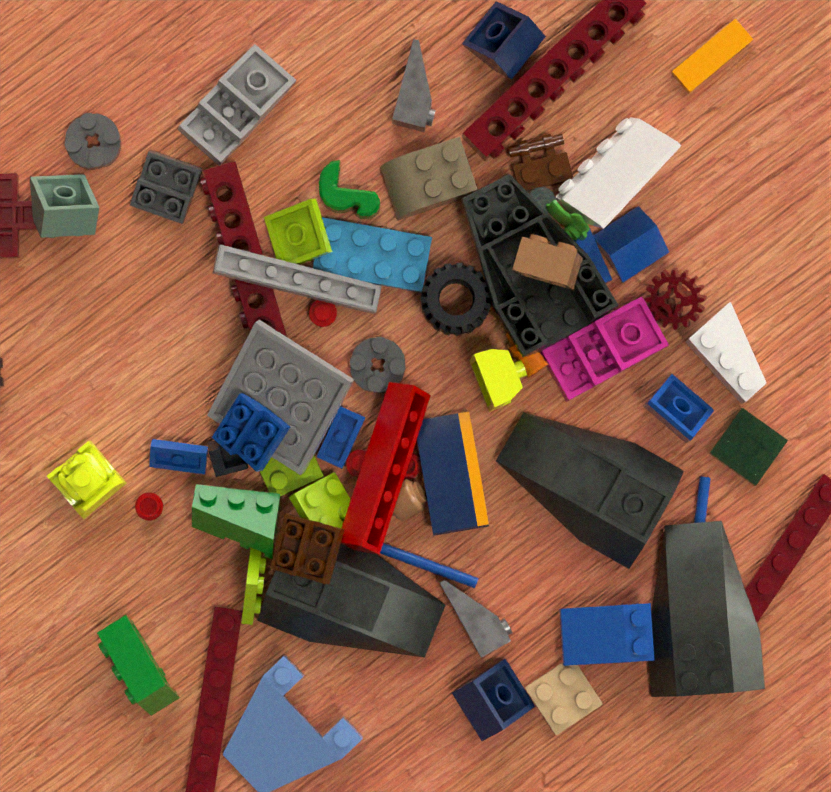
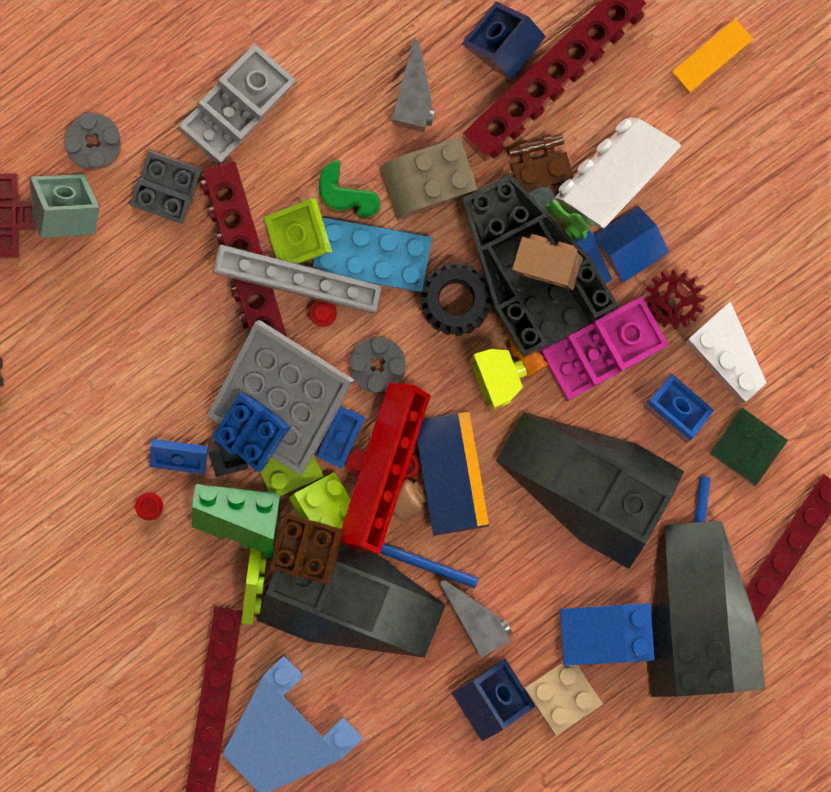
(86, 479): neon yellow brick -> none
(136, 666): green wedge -> none

